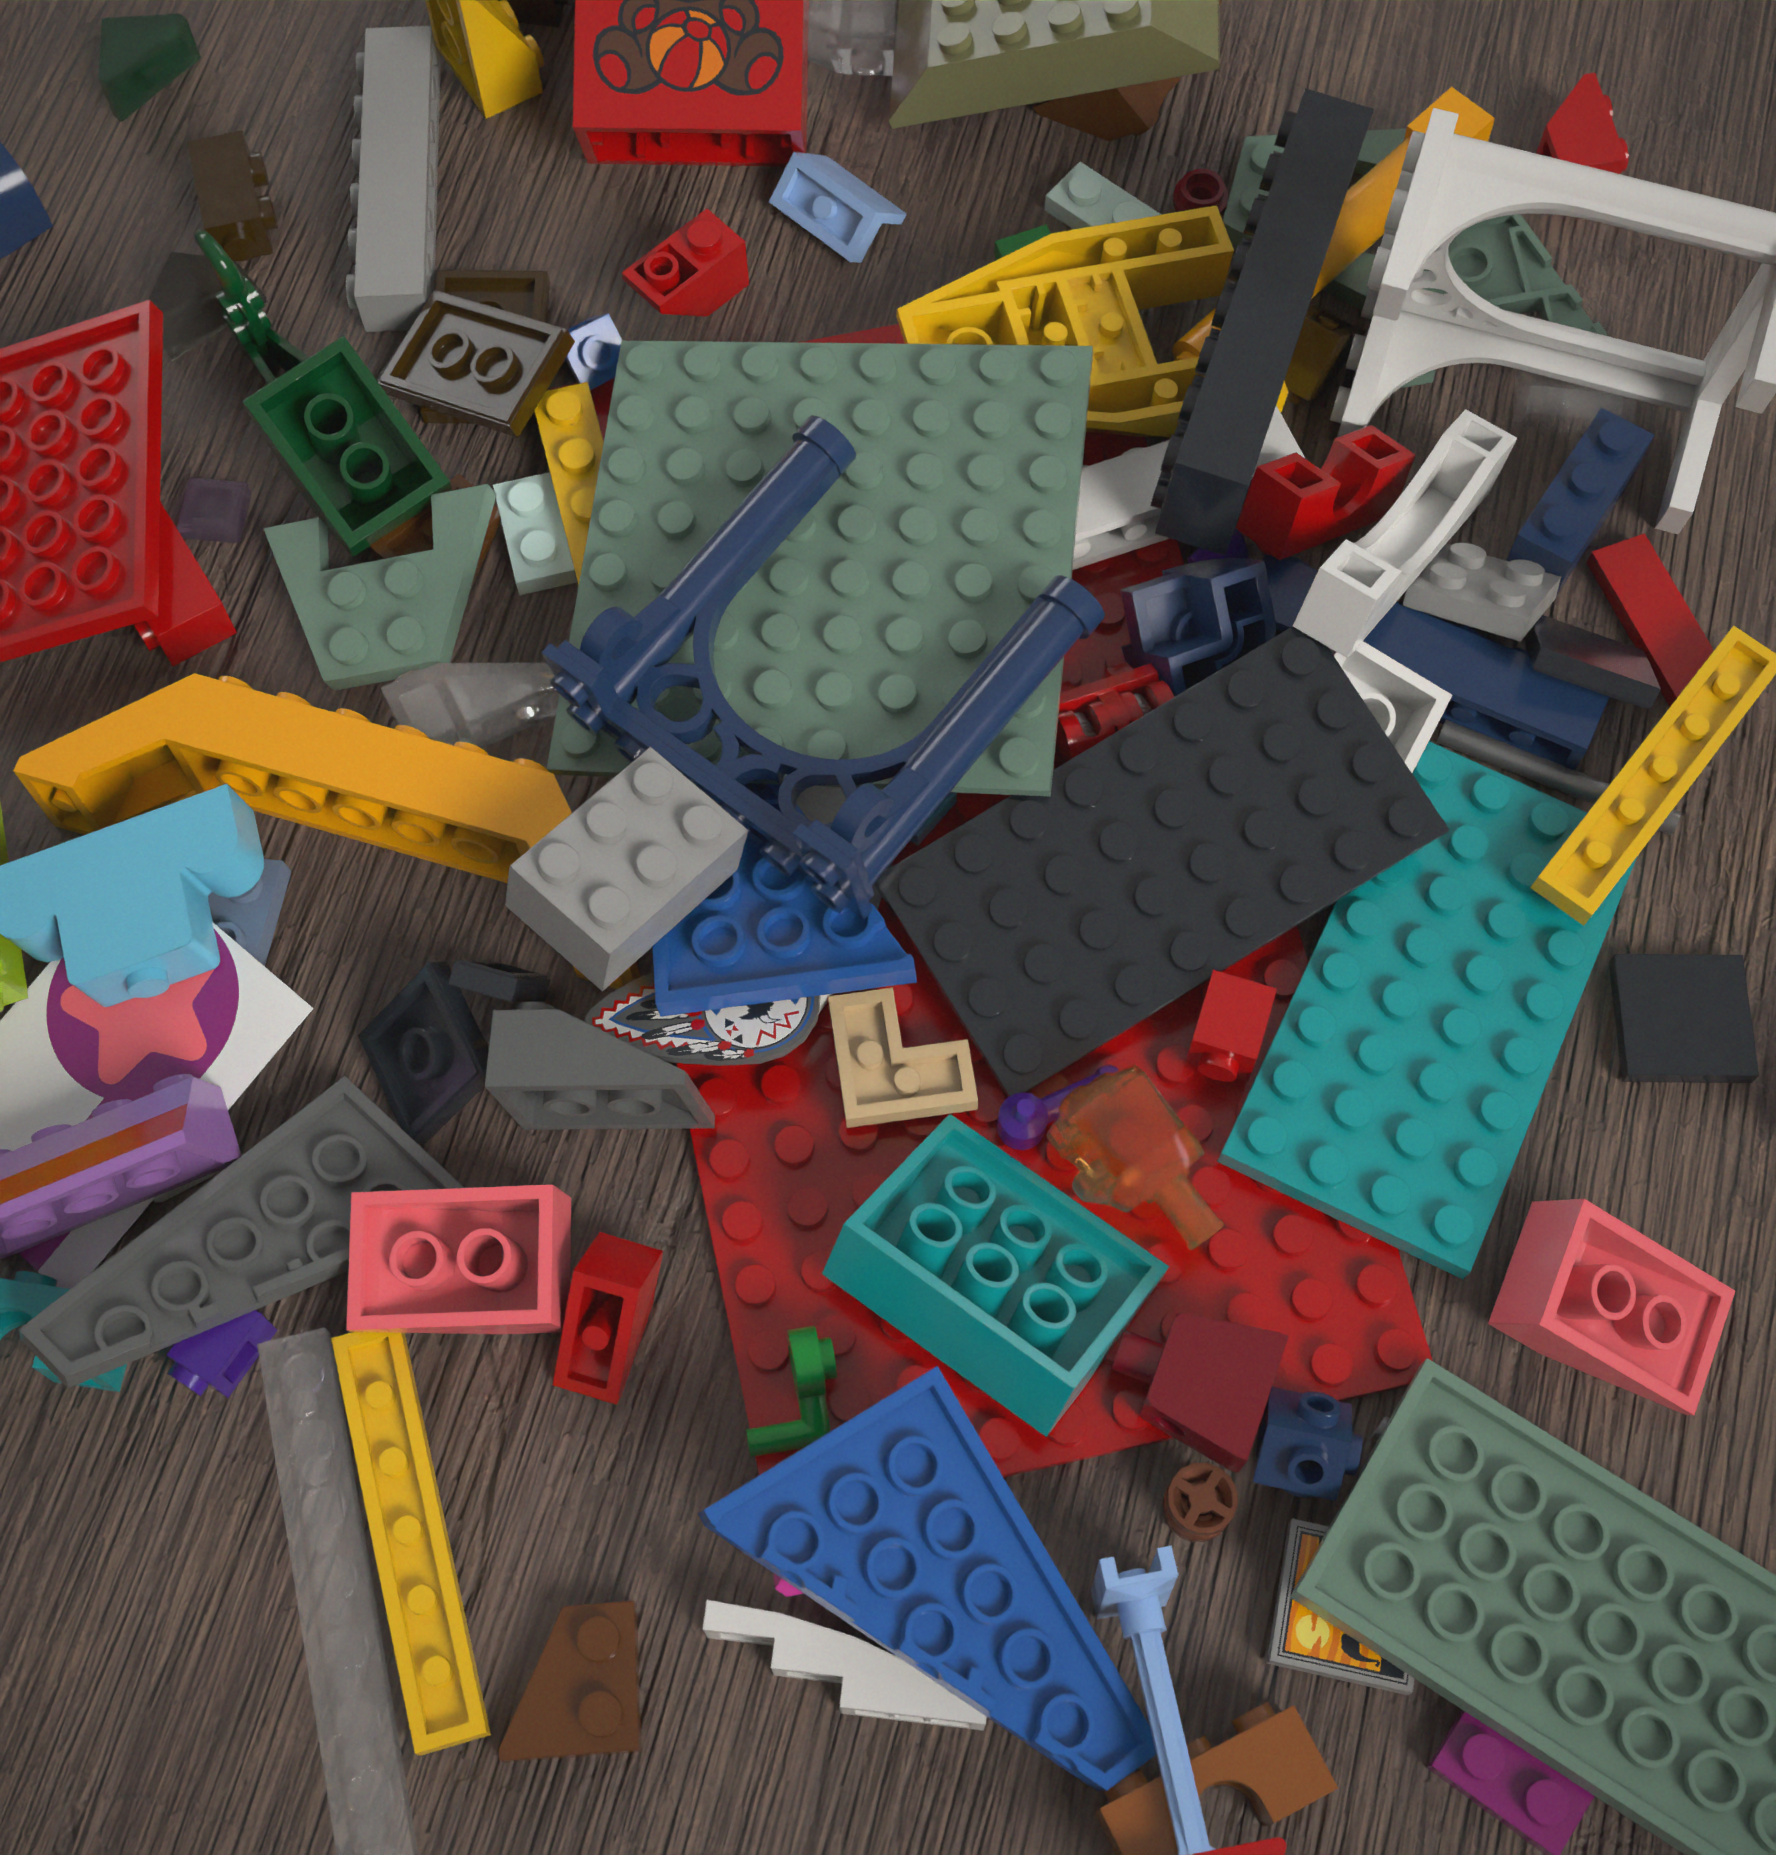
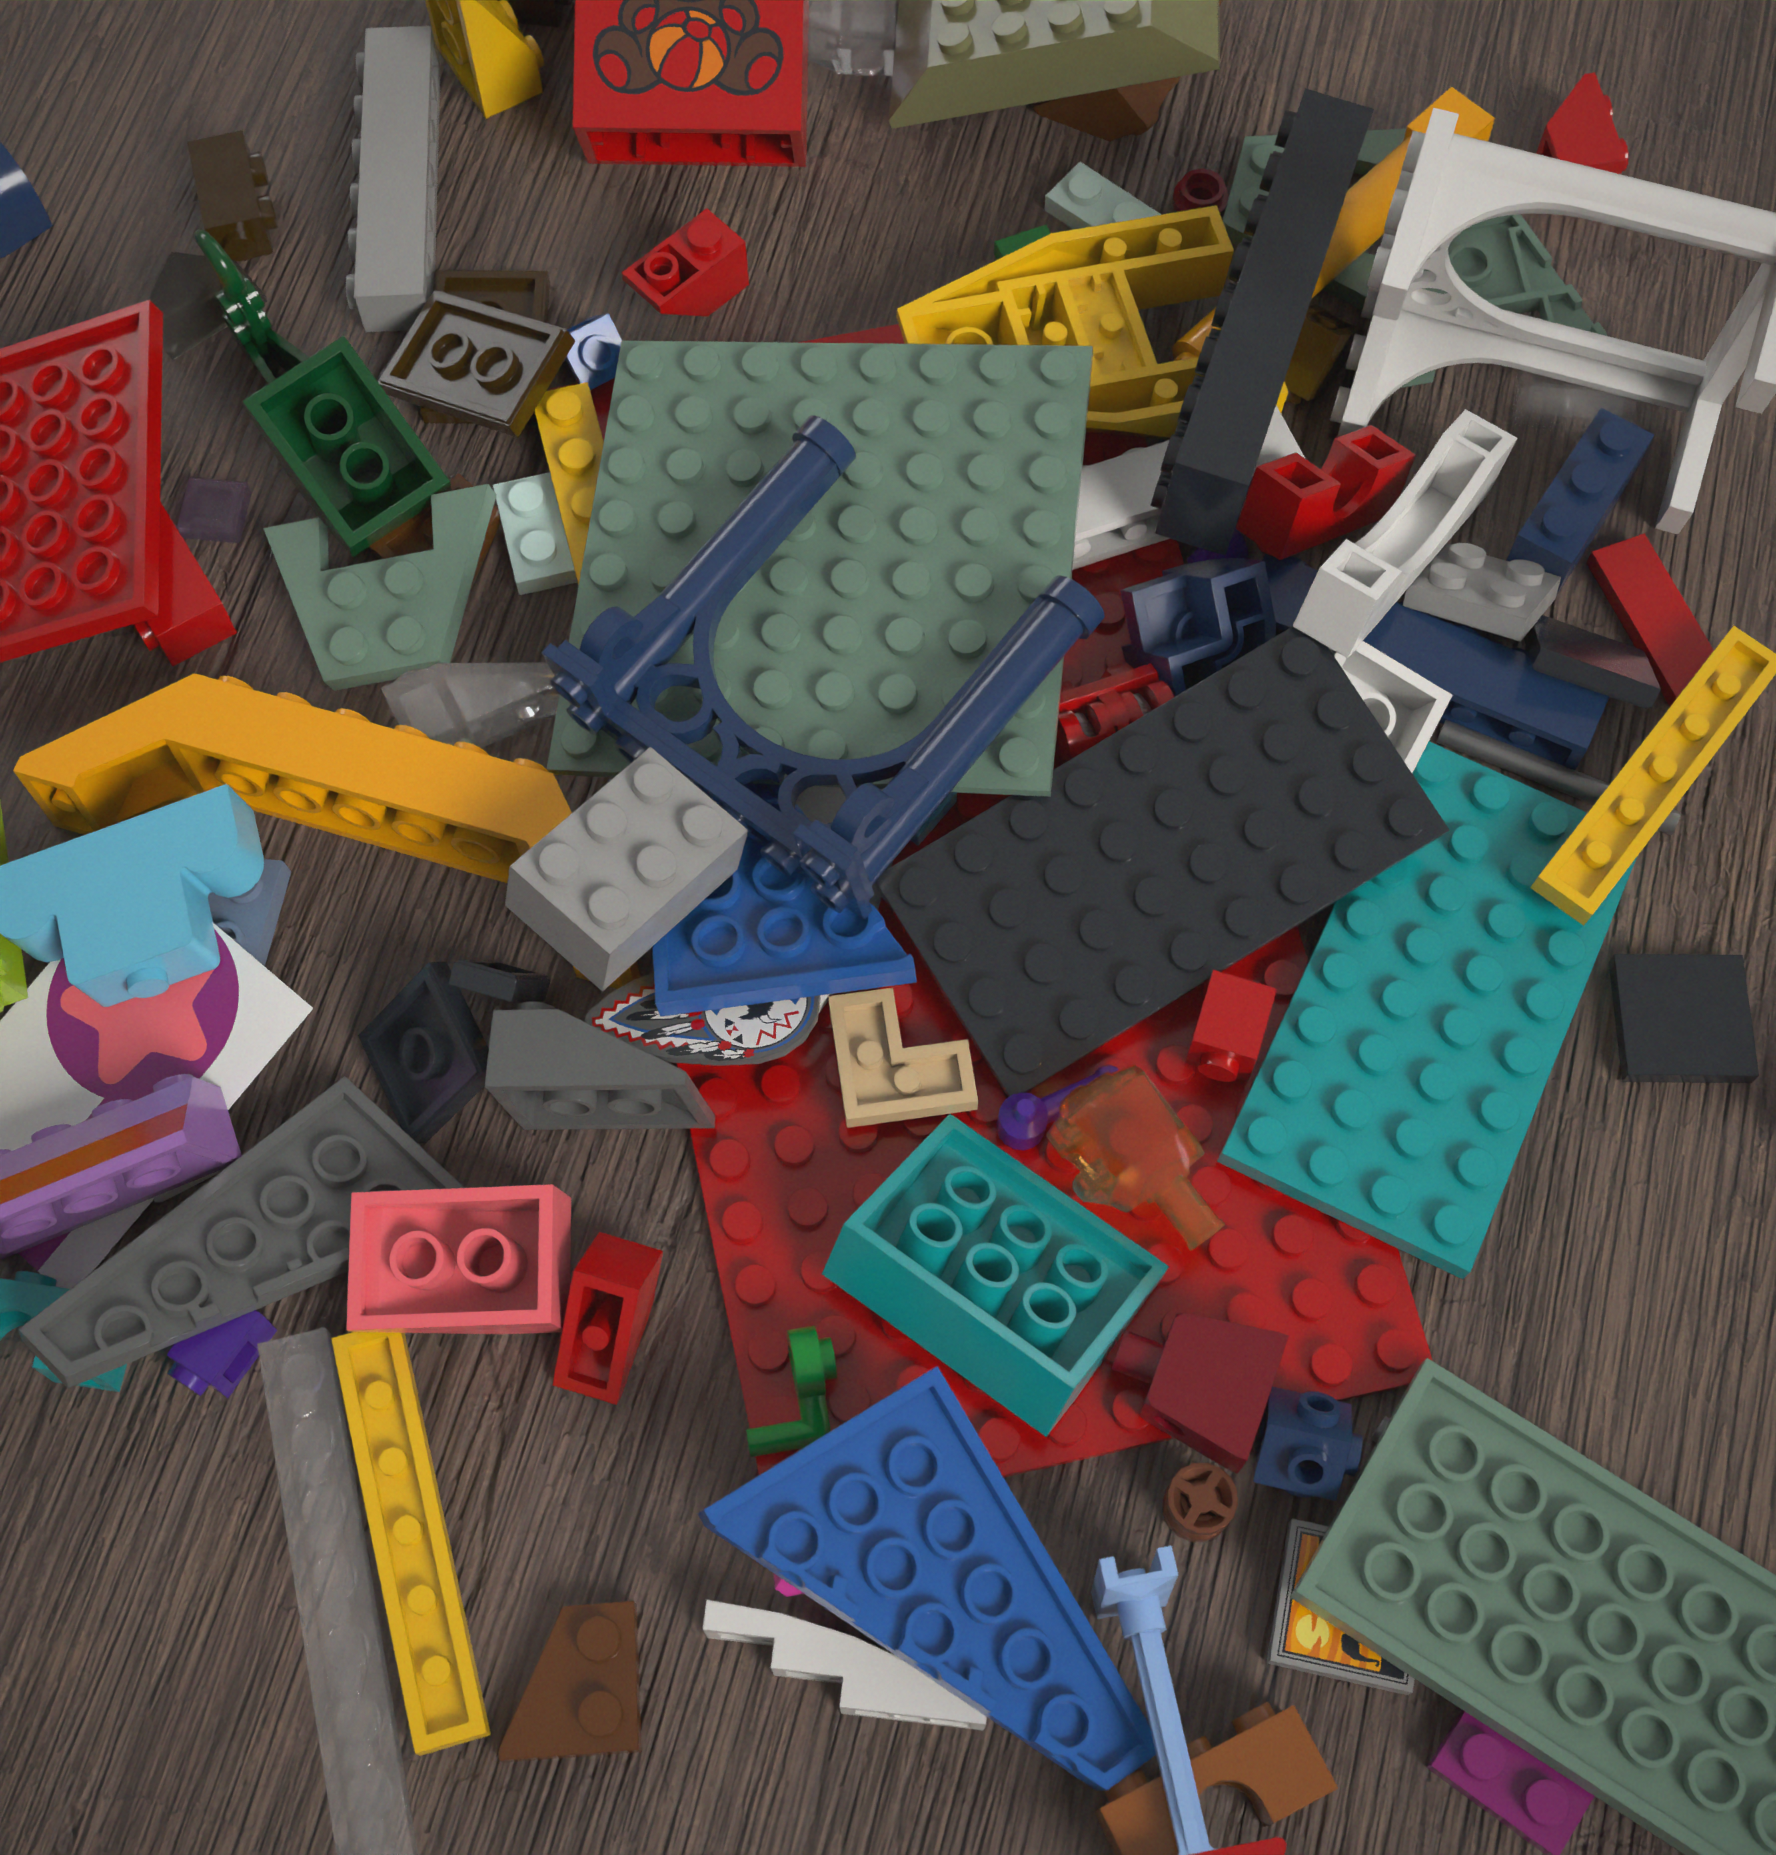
(142, 58): clear green slope -> none
(833, 204): light blue panel -> none
(1612, 1303): coral slope -> none

